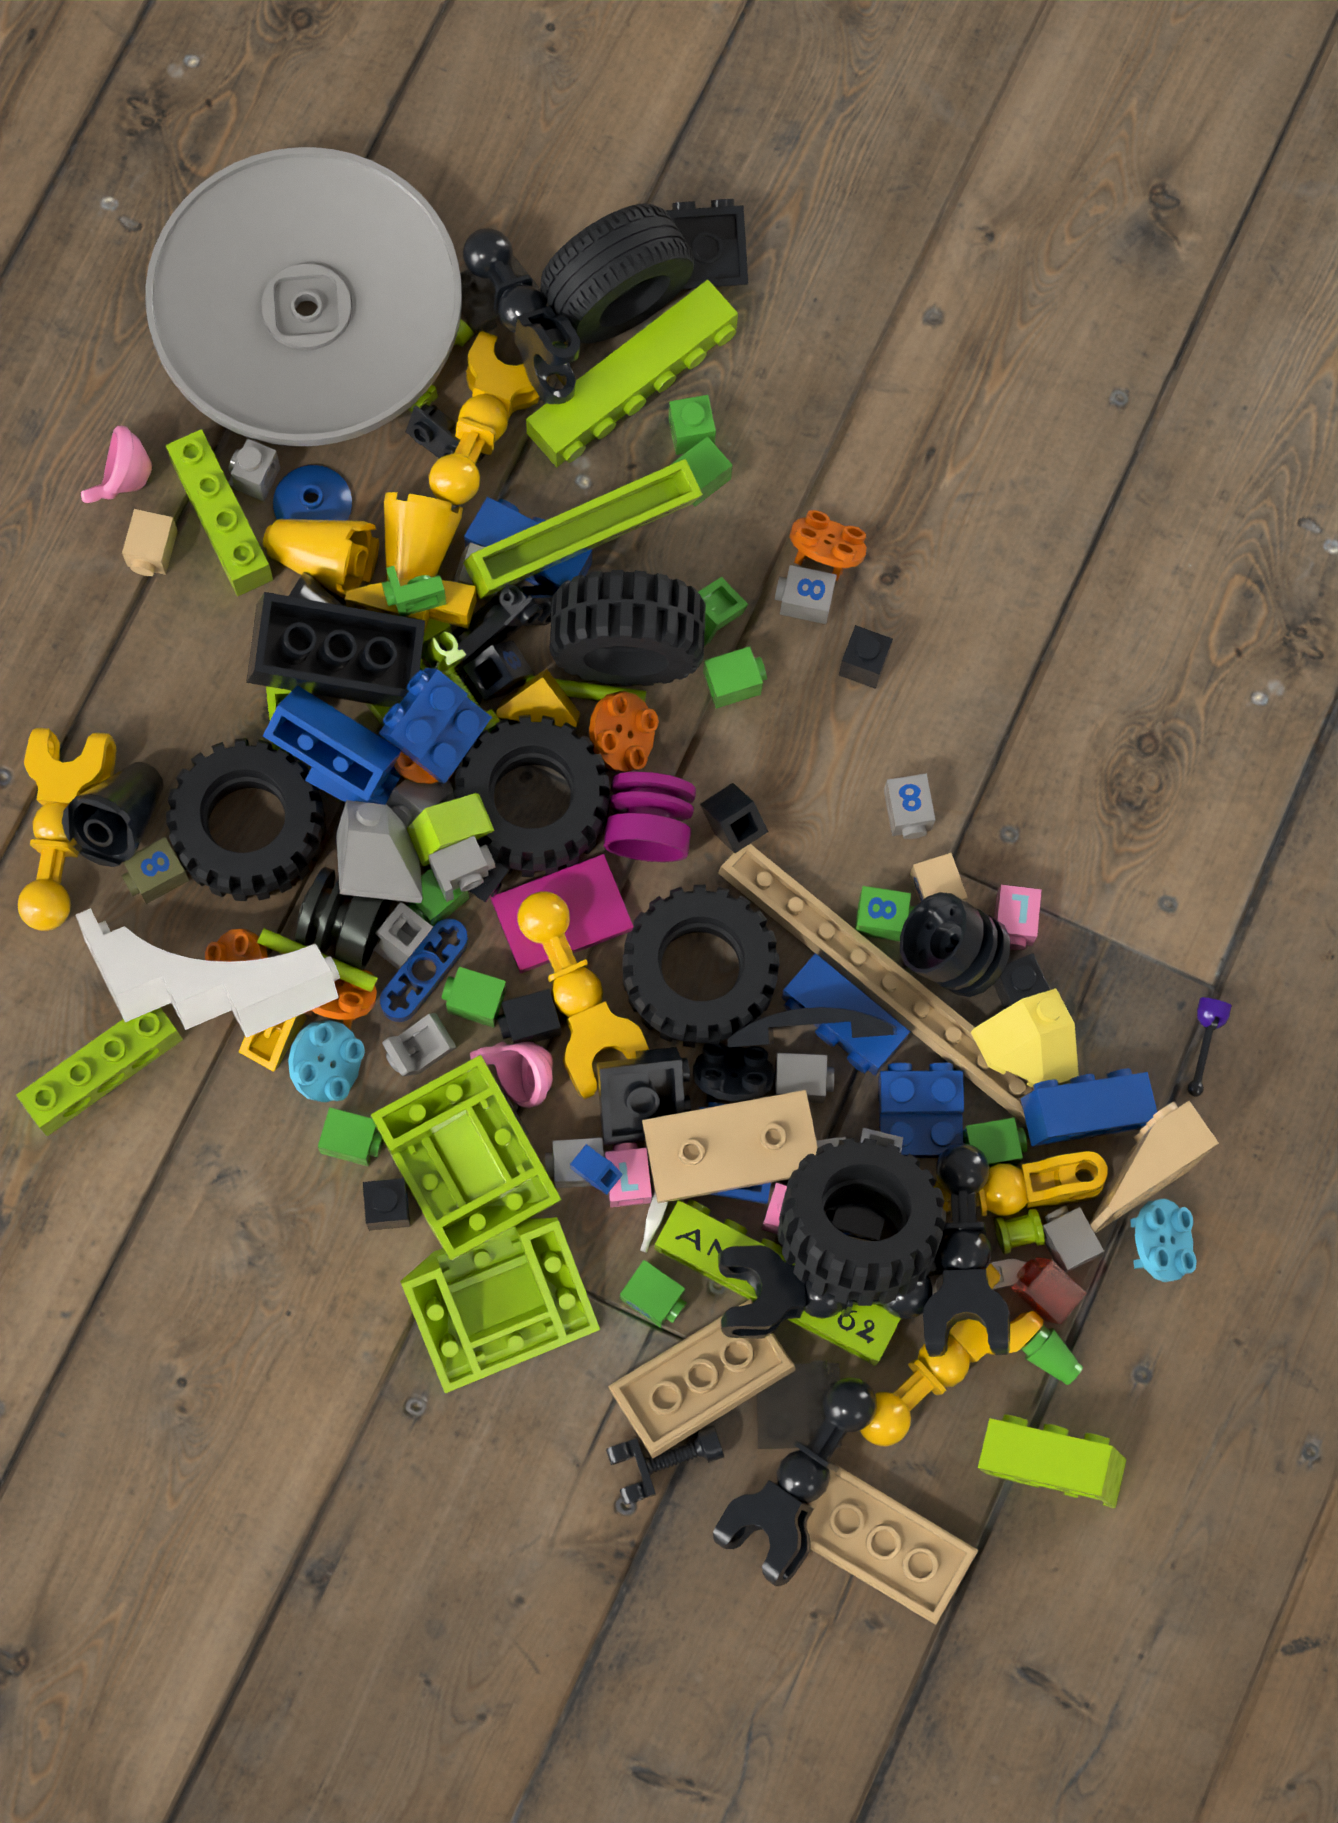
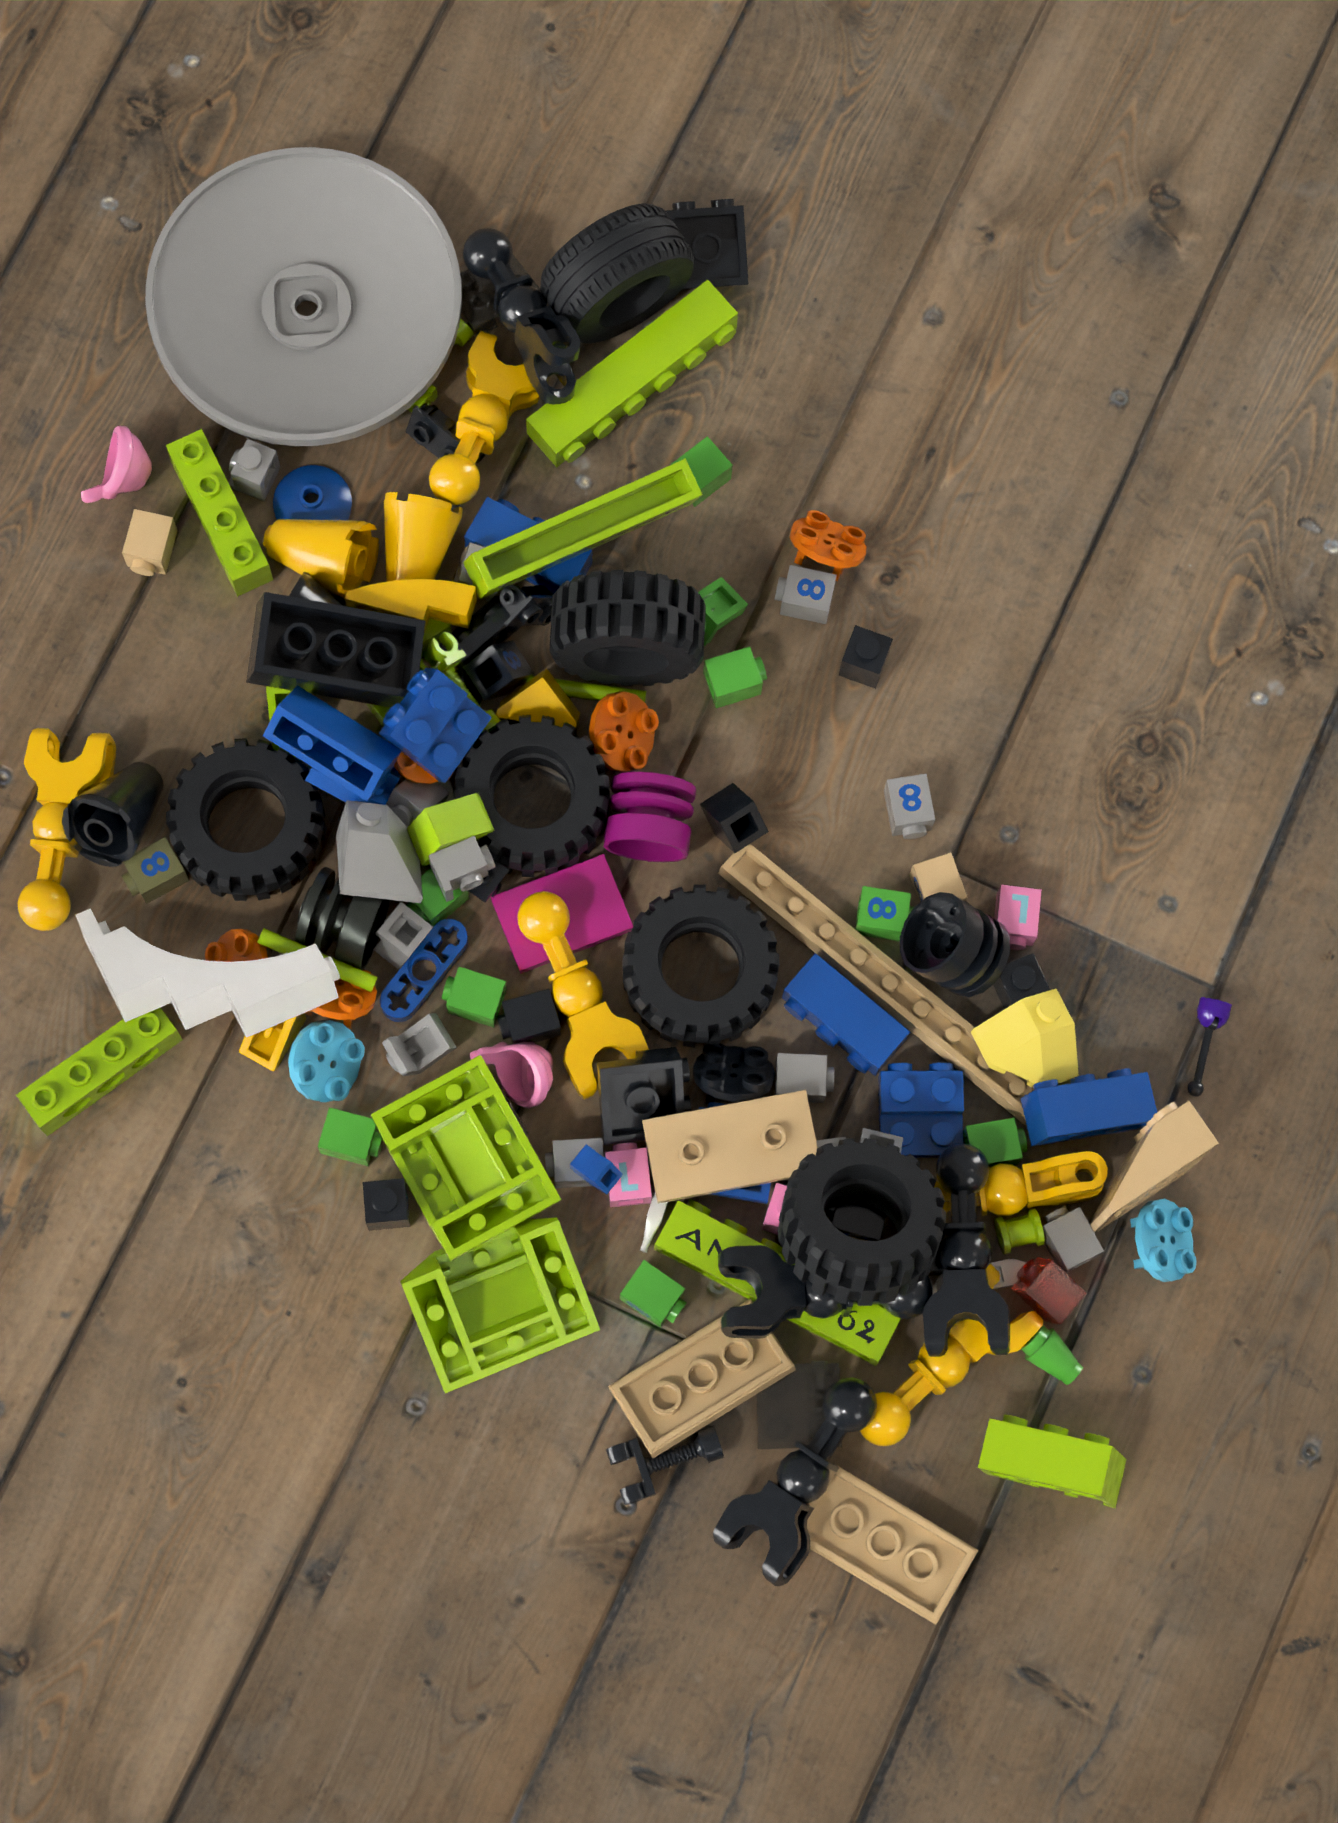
(417, 596): bright green bracket -> none
(690, 422): bright green brick -> none
(762, 1033): black slope -> none

